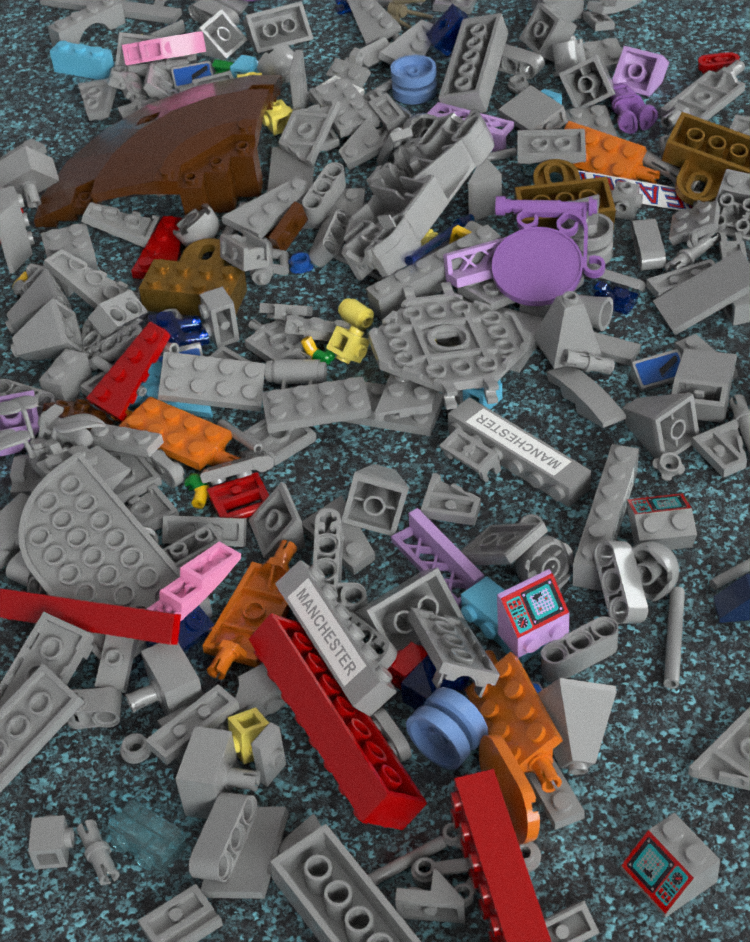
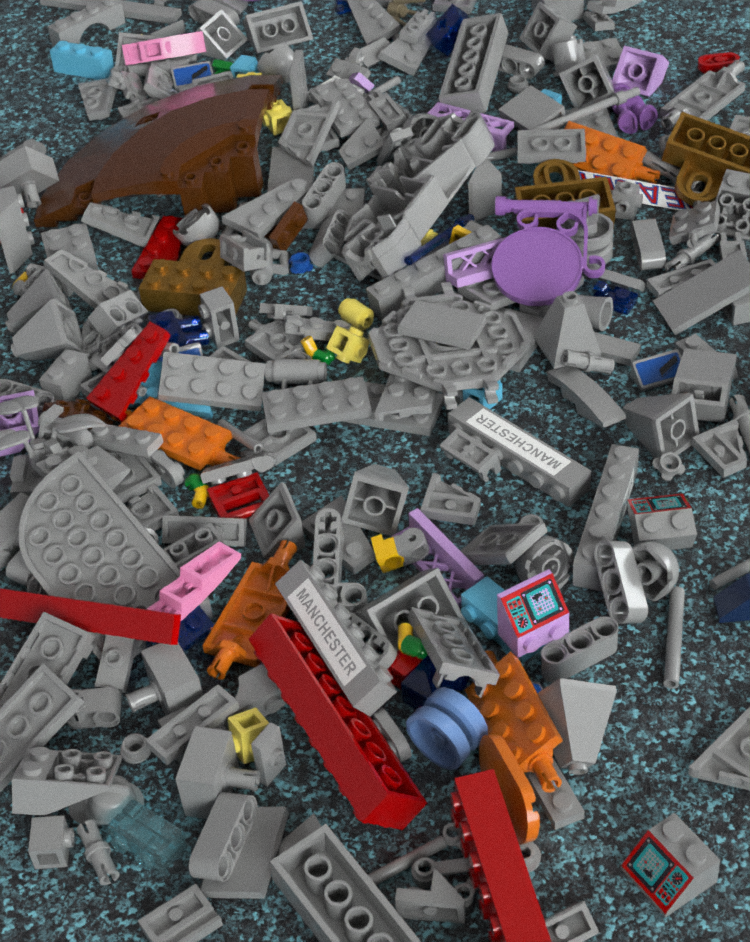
(58, 779): none -> light grey slope
(107, 804): none -> light grey piece
(116, 350): none -> light grey plate
(361, 81): none -> tile
(400, 549): none -> leg
(410, 644): none -> green arm
(413, 79): medium blue wheel -> none
(418, 27): none -> light grey hinge
(442, 324): none -> light grey tile
(617, 99): none -> light grey bar

